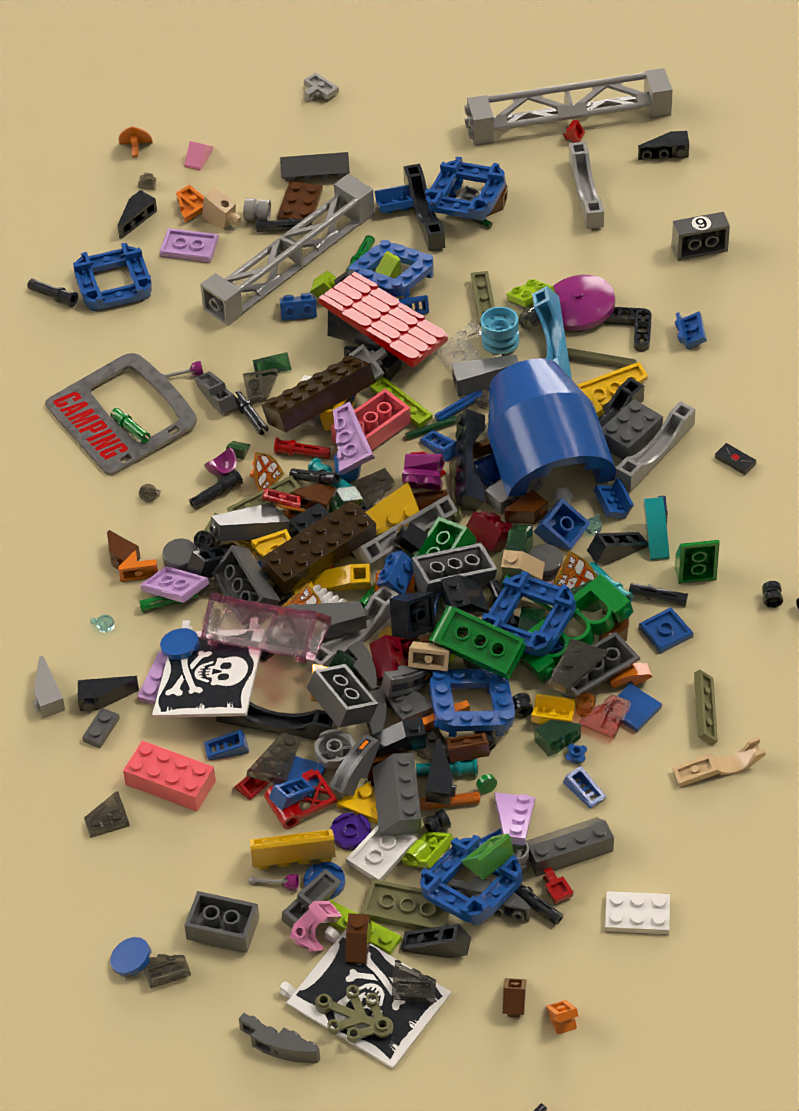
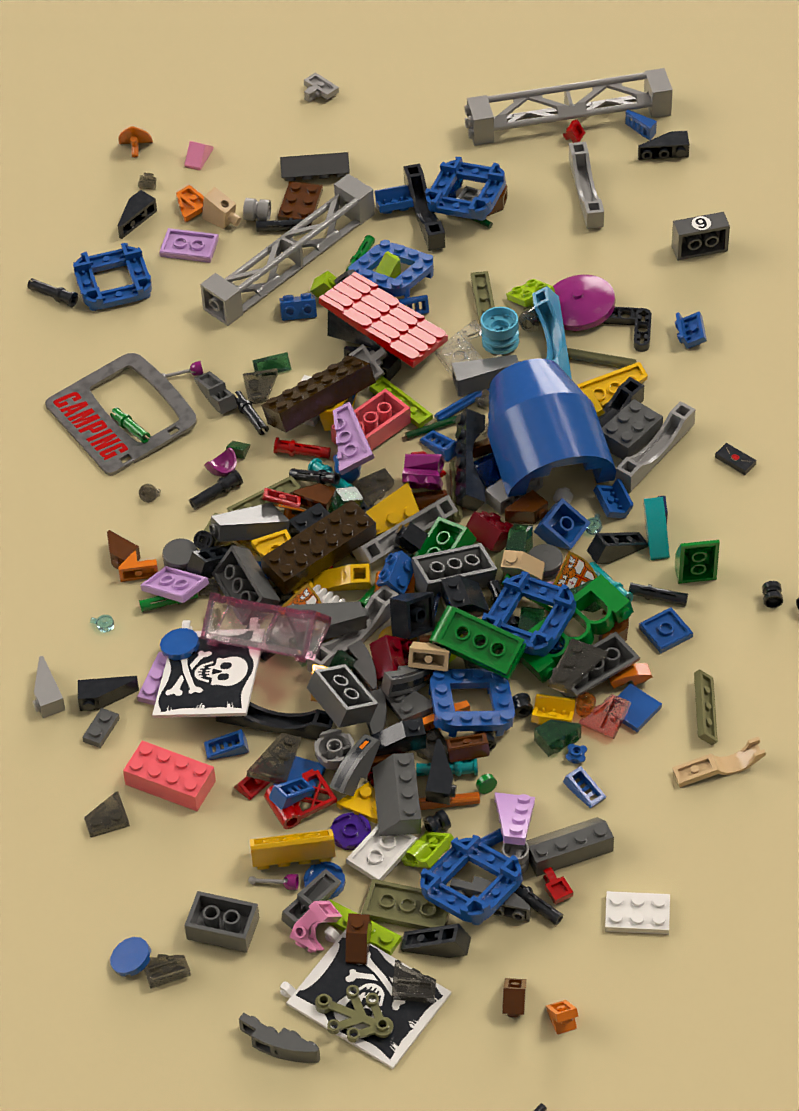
(265, 470): shield -> none
(489, 855): bright green slope -> none
(644, 125): none -> blue slope

